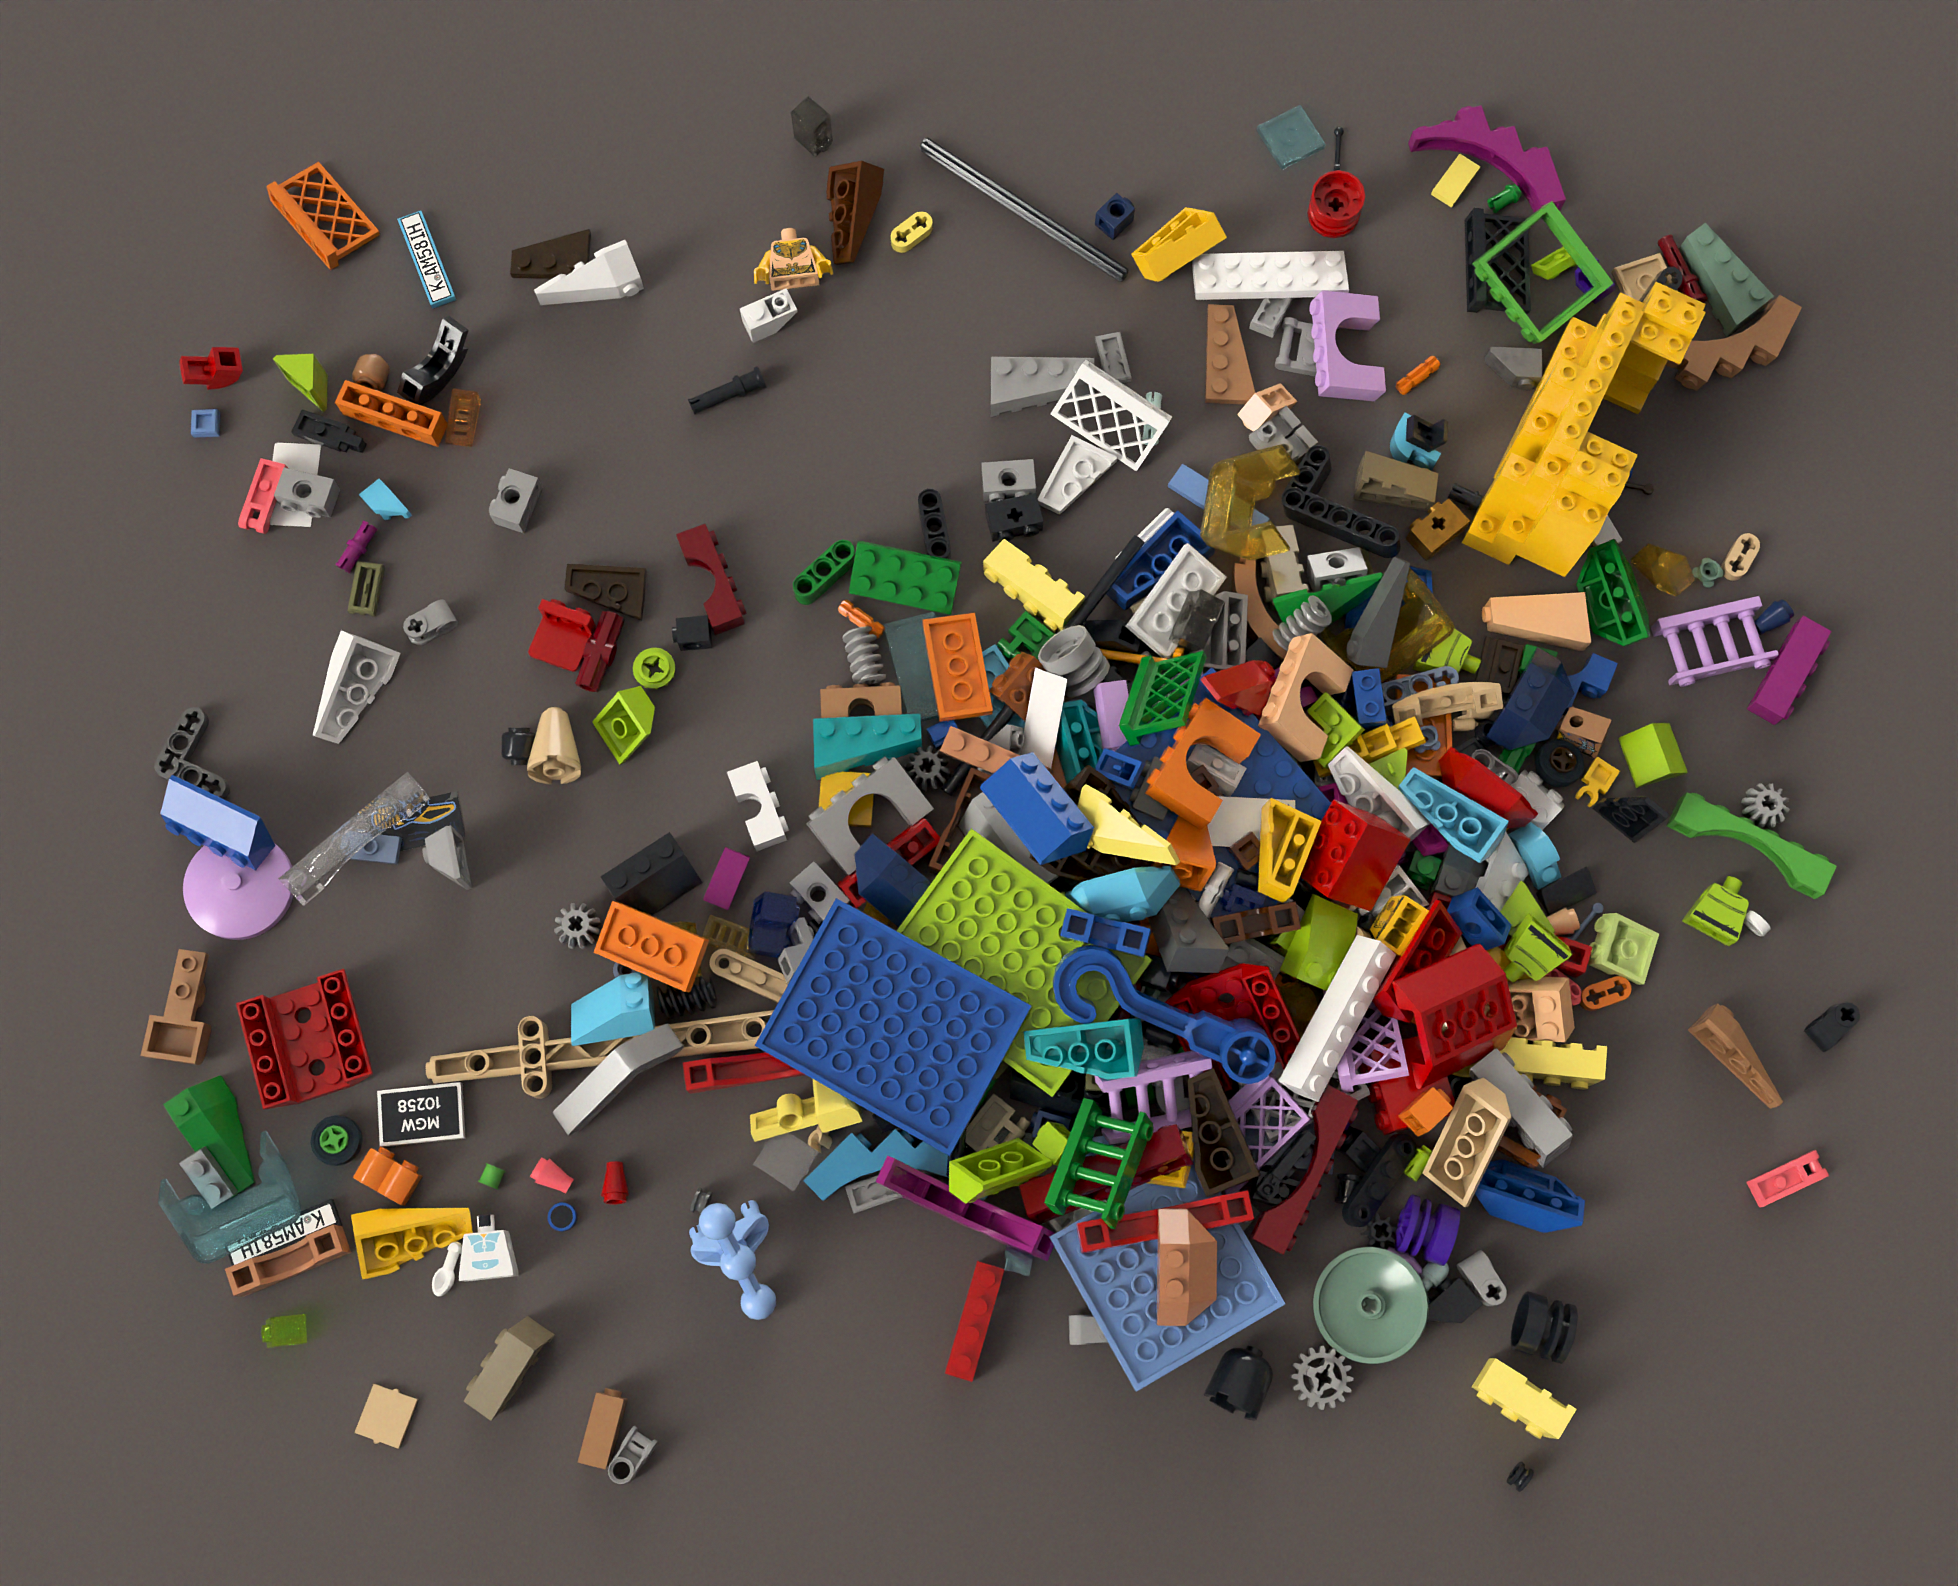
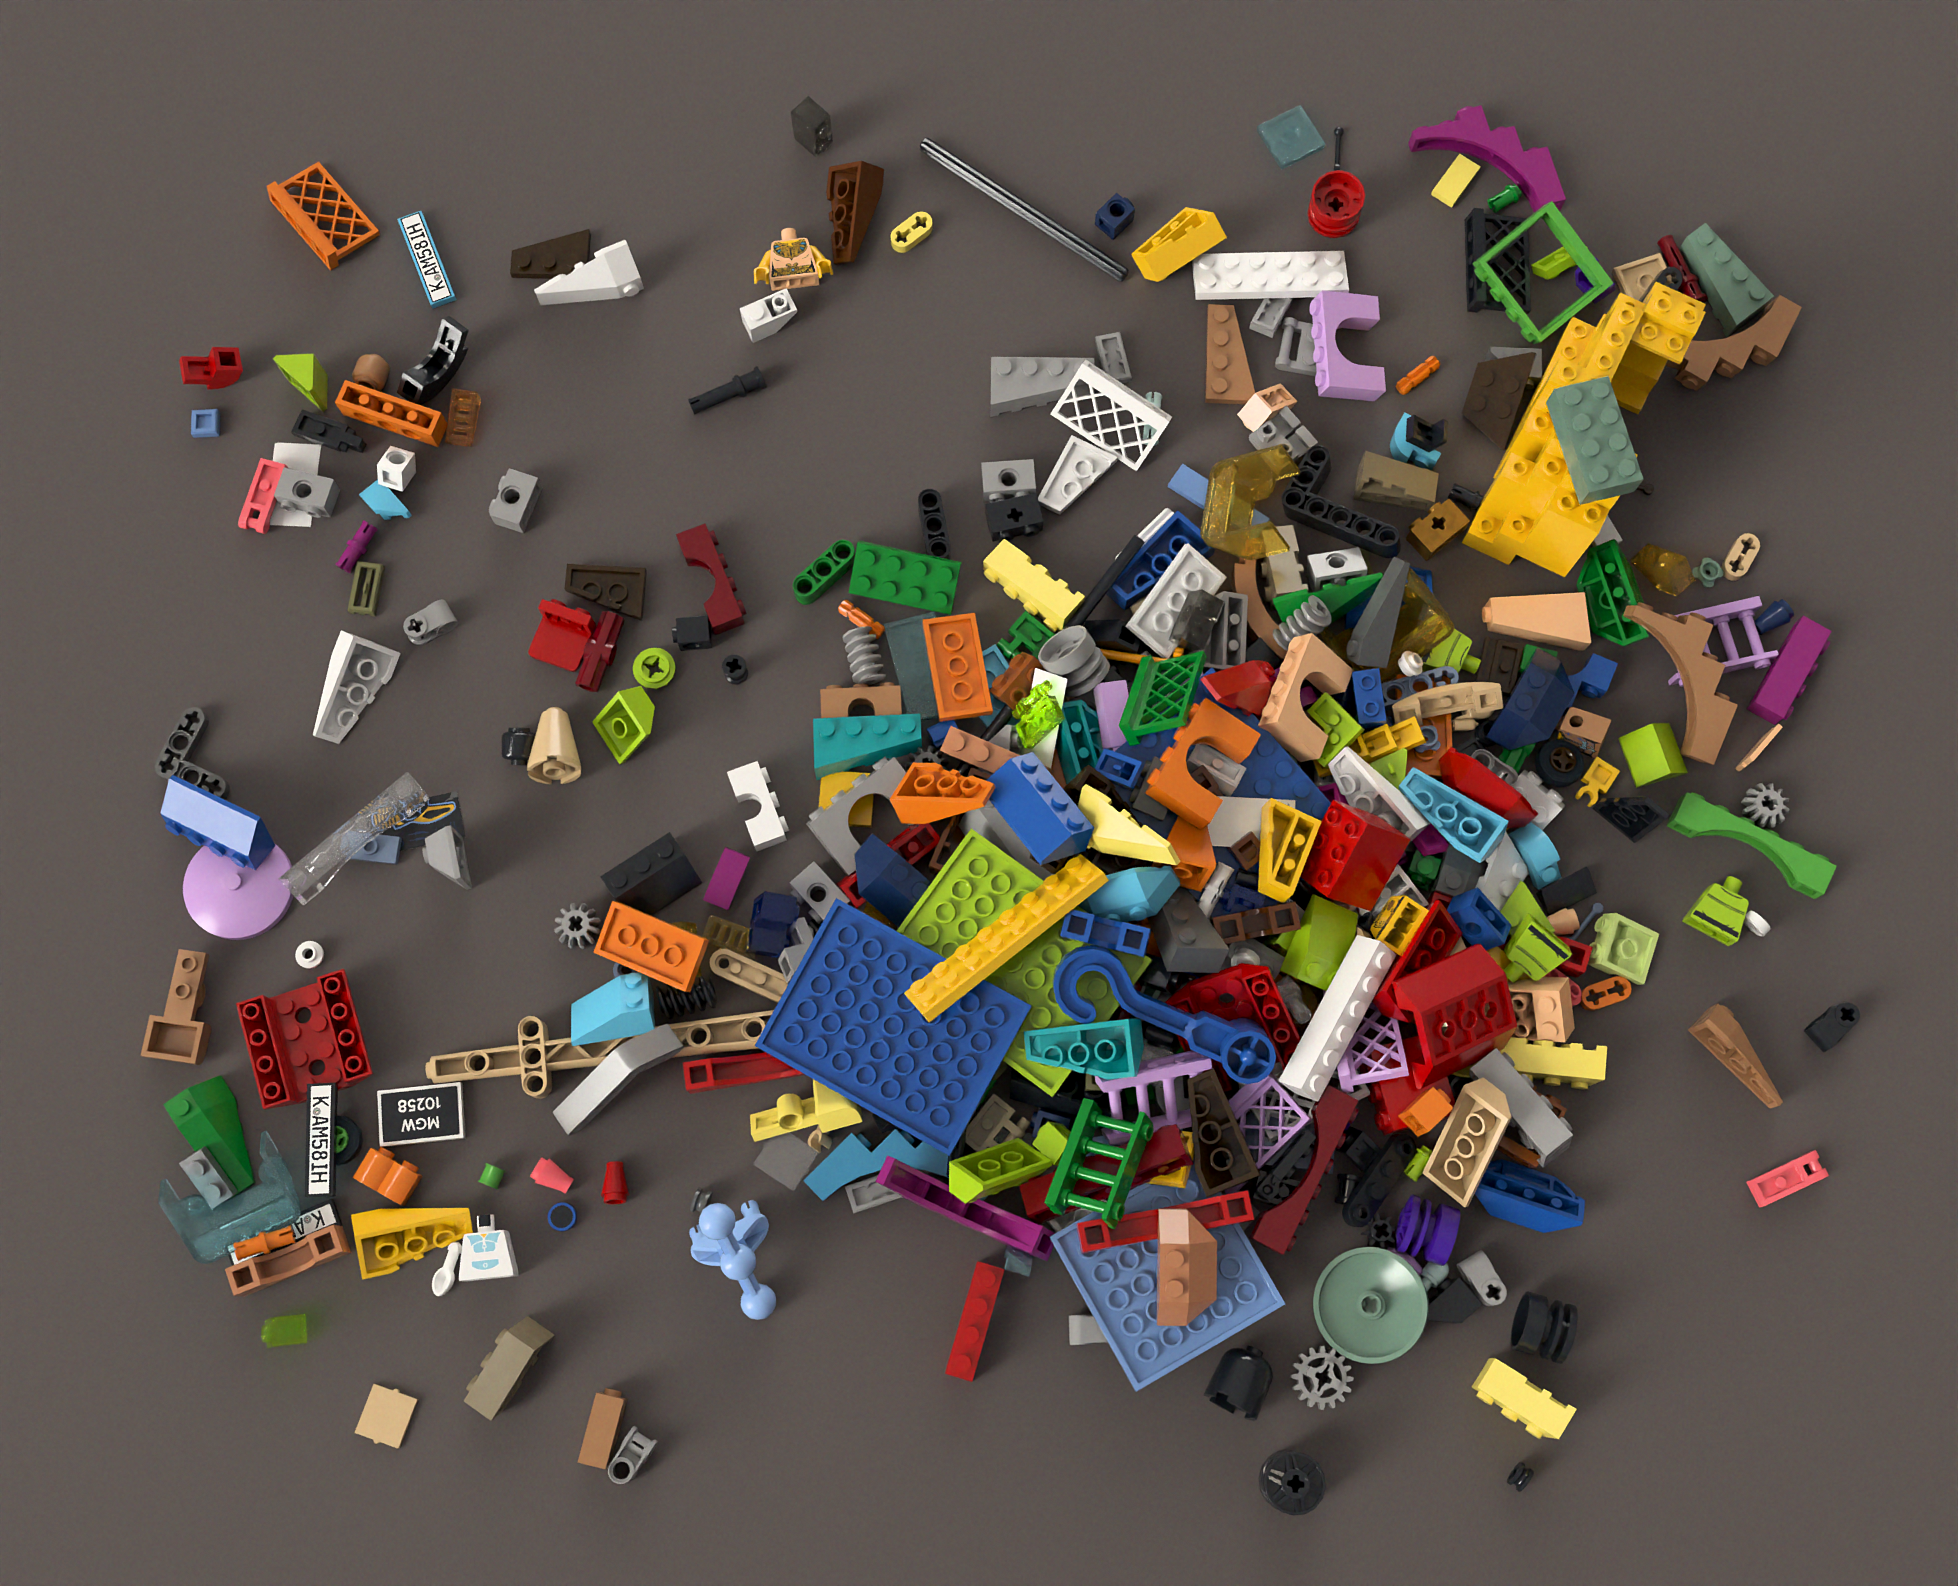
(264, 1242): none -> orange pin
(315, 960): none -> white plate
(321, 1140): none -> tile
(396, 468): none -> white brick
(731, 662): none -> black bush
(934, 794): none -> orange wedge
(1005, 937): none -> yellow plate
(1038, 720): none -> clear neon green plate
(1245, 956): none -> white tile
(1281, 1468): none -> black wheel
(1293, 999): none -> clear pin
(1410, 663): none -> white plate
(1497, 395): none -> dark brown wing
(1594, 440): none -> sand green brick
(1707, 711): none -> medium nougat arch
(1759, 747): none -> light nougat piece

